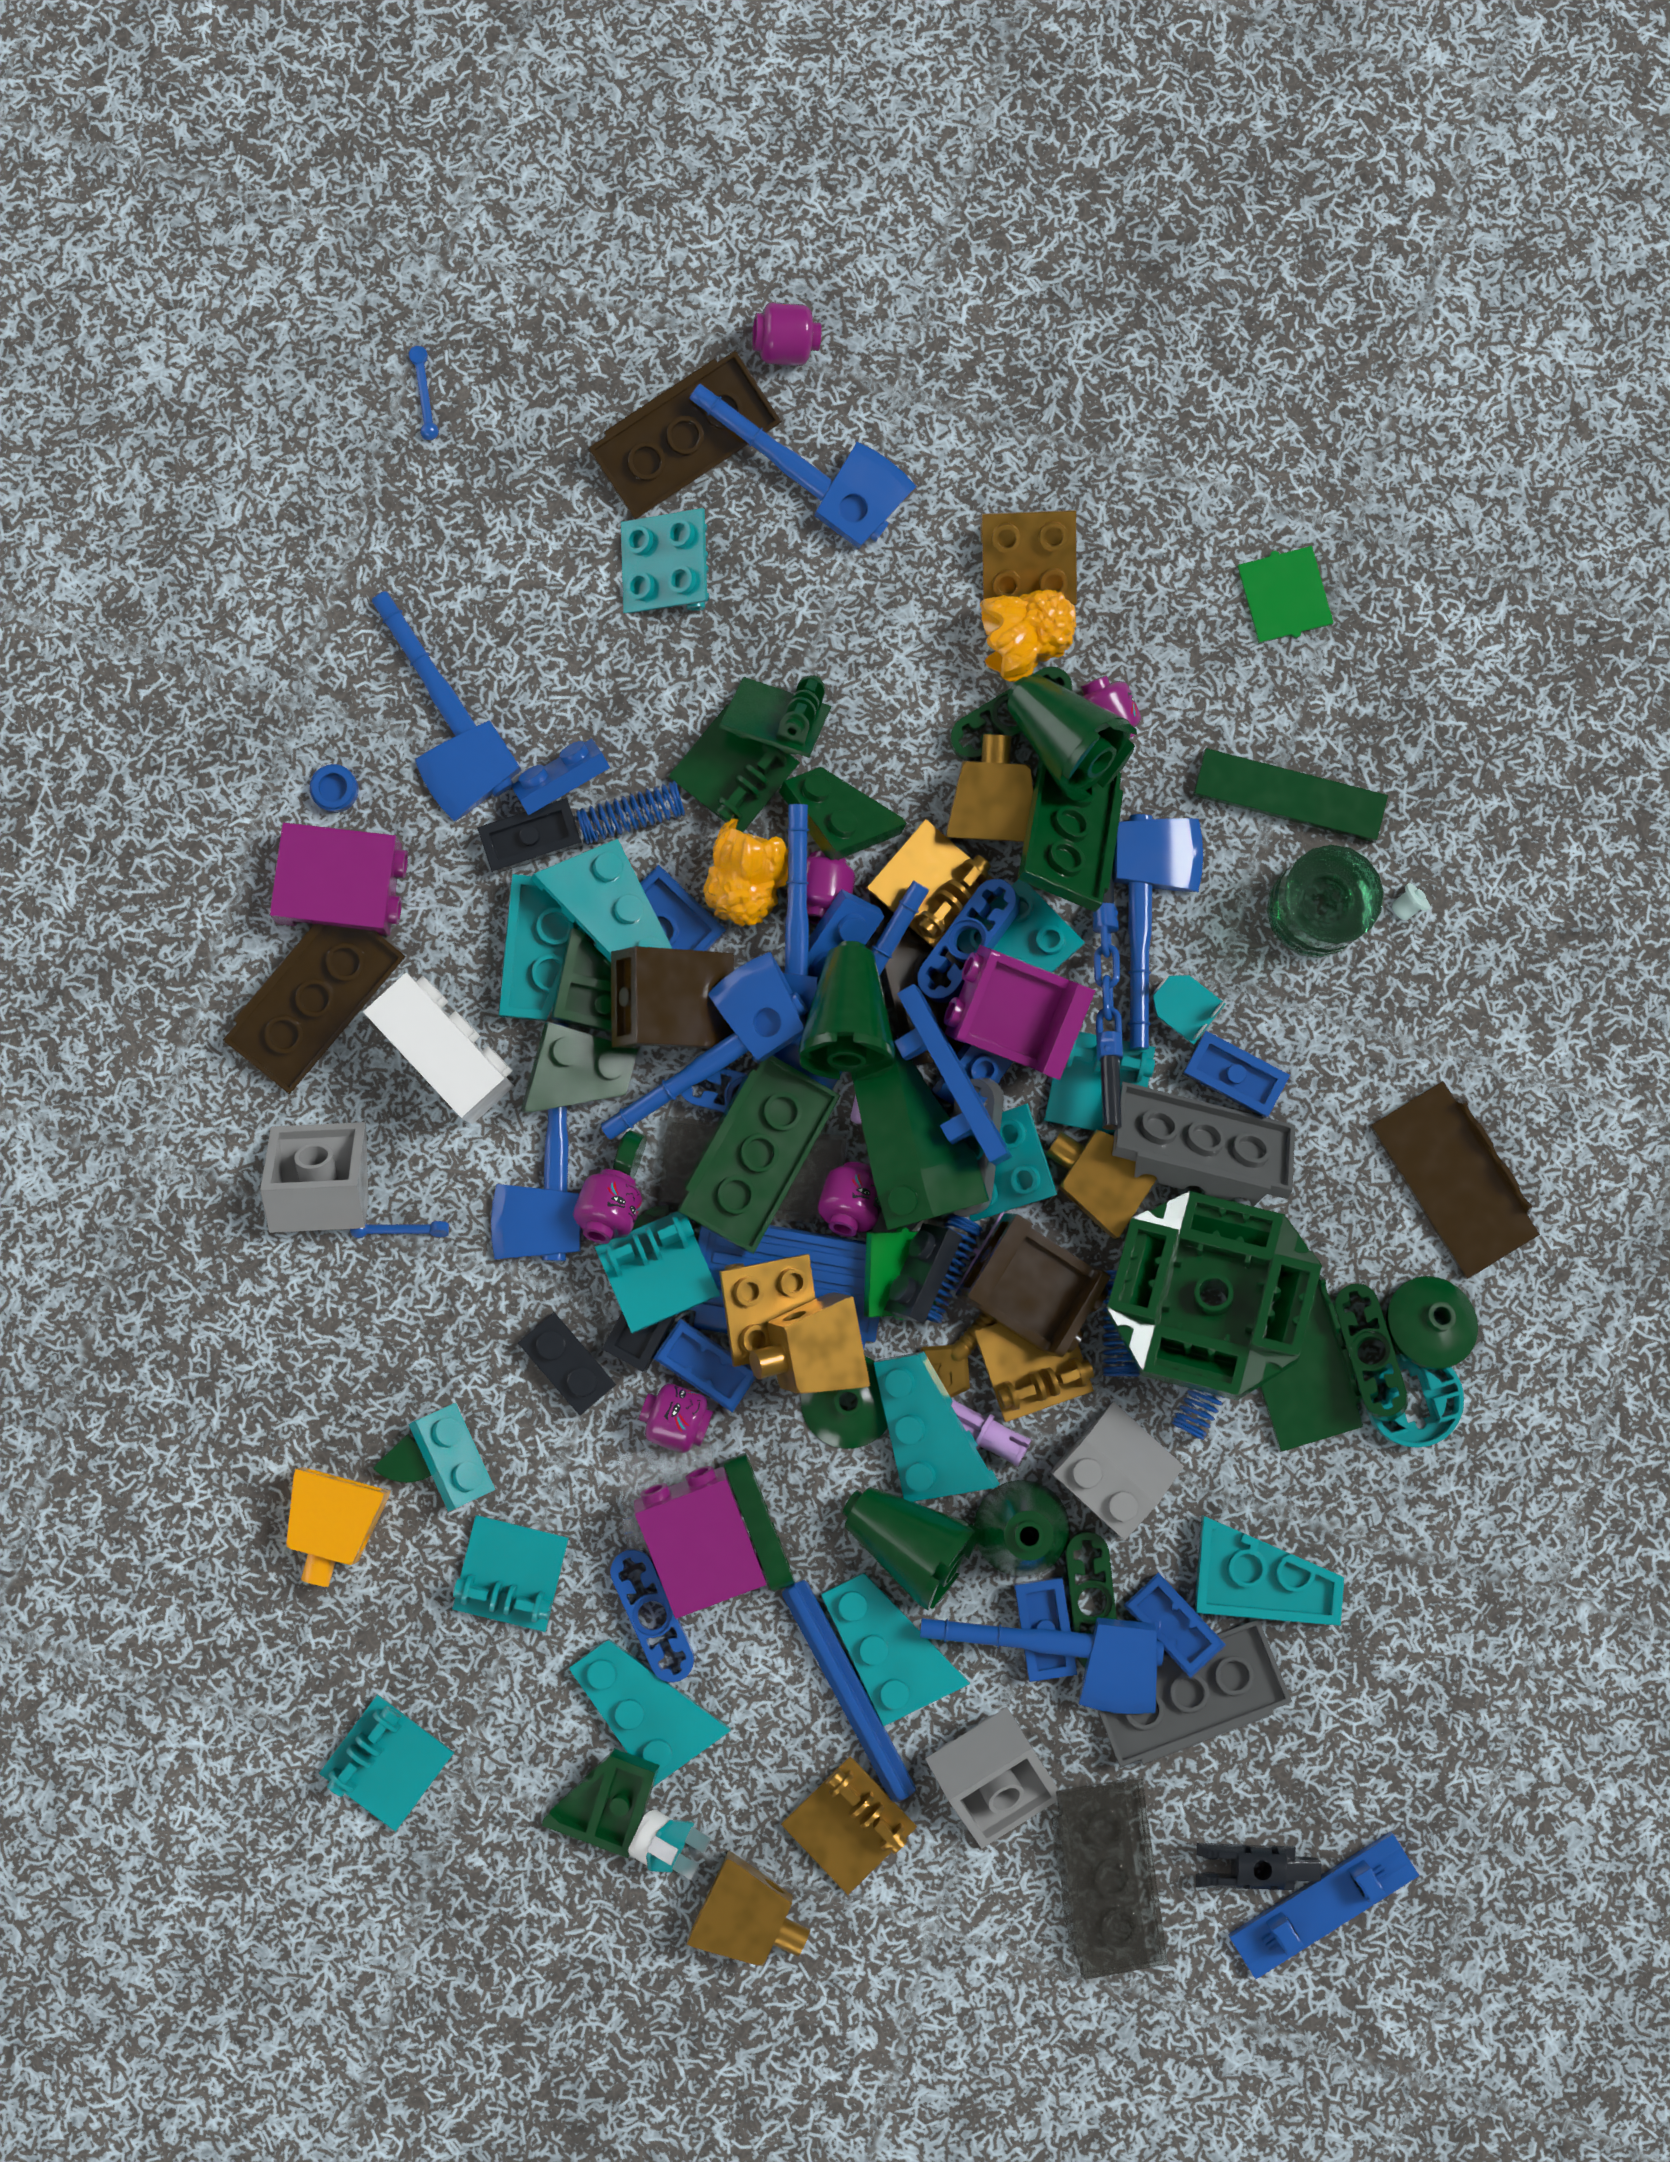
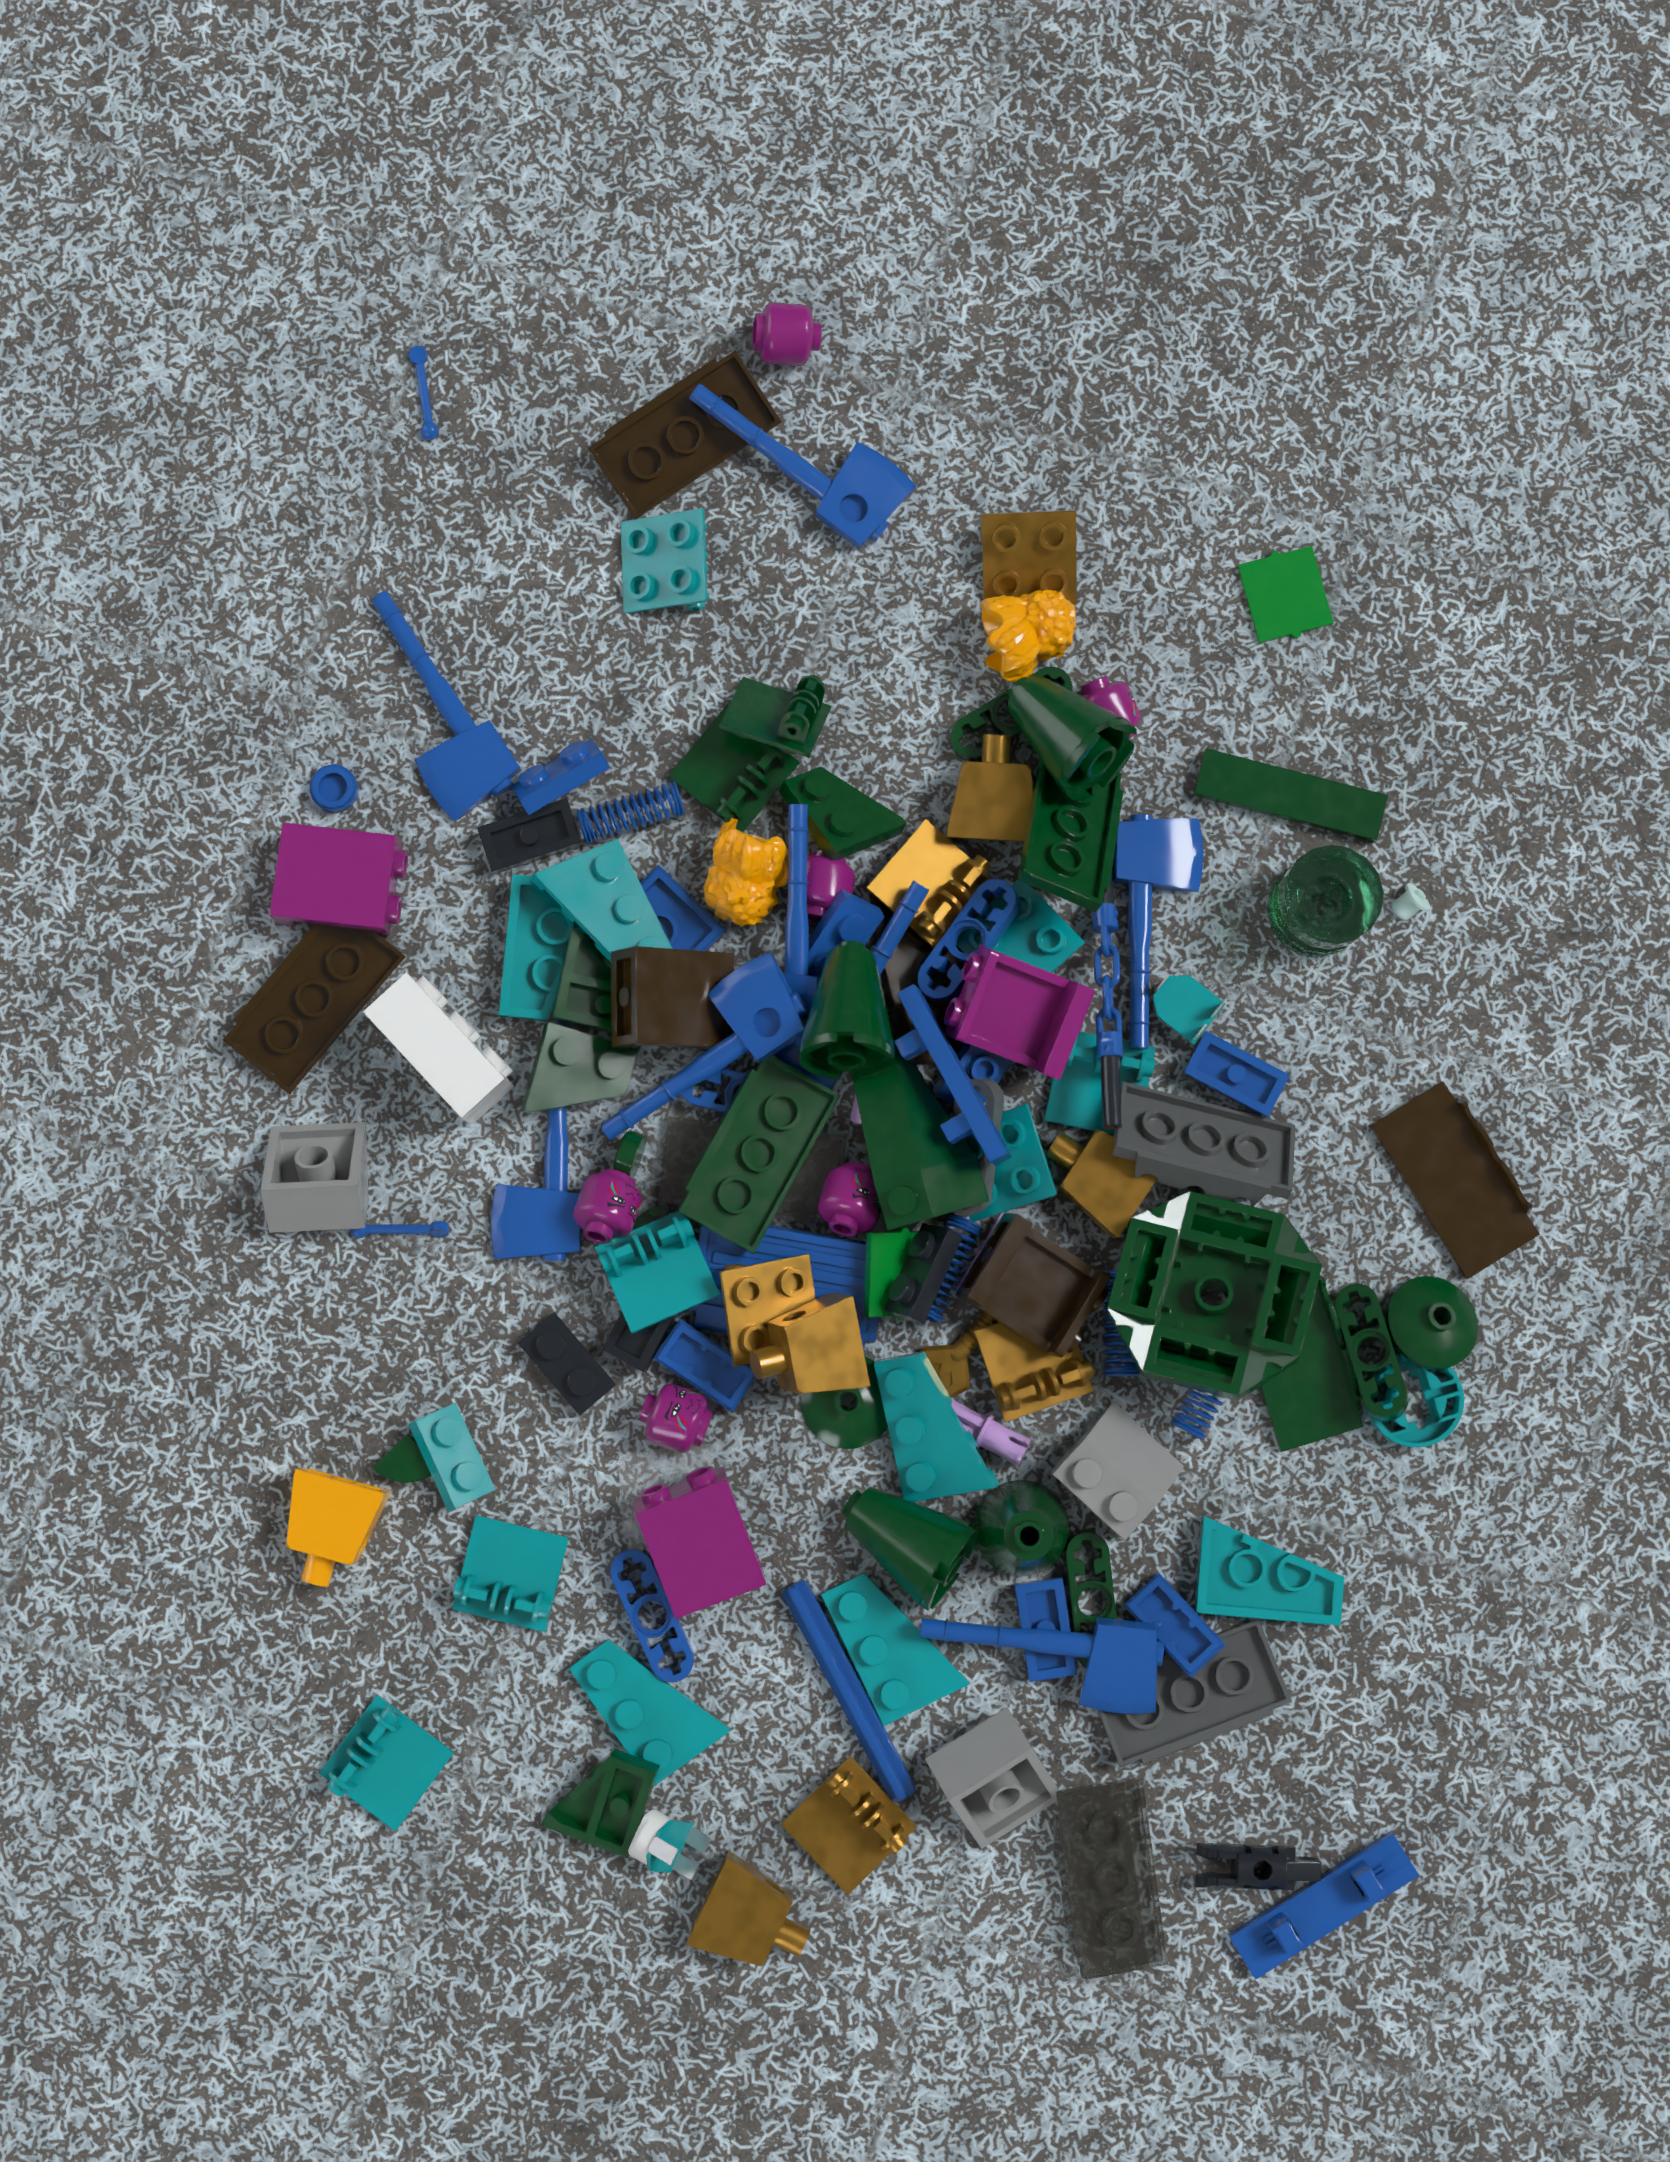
(758, 1522): dark green beam -> none

